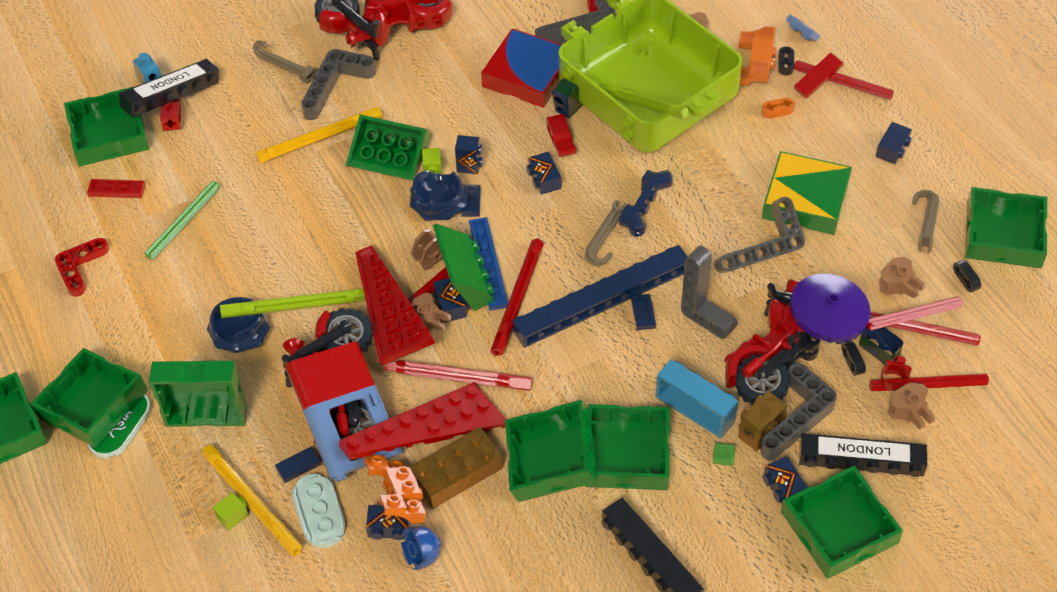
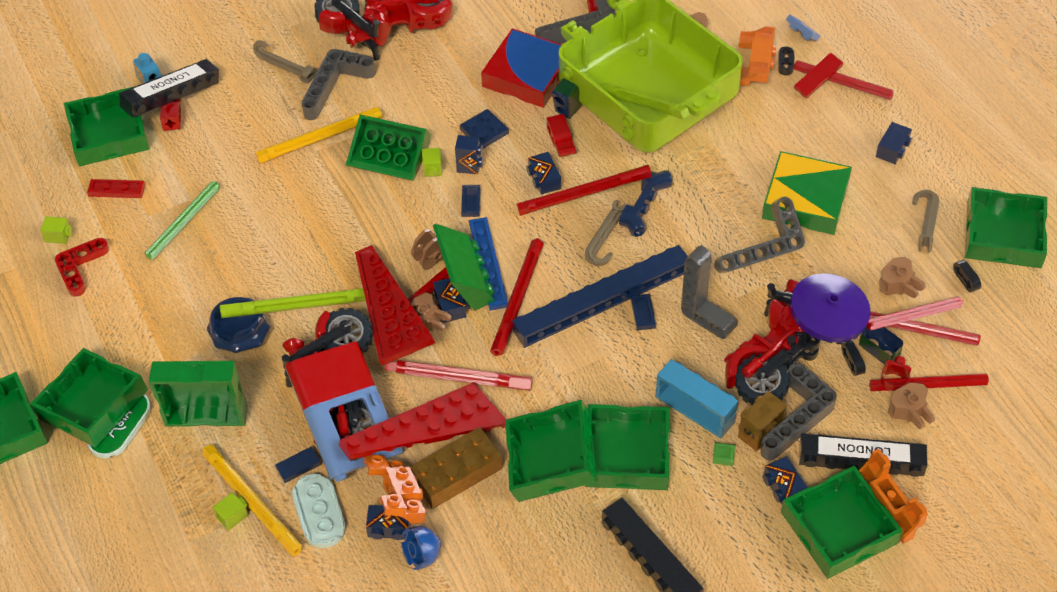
(56, 230): none -> lime brick
(437, 195): dark blue piece -> none
(486, 127): none -> dark blue plate
(585, 189): none -> red piece
(778, 108): orange beam -> none
(907, 513): none -> orange bracket

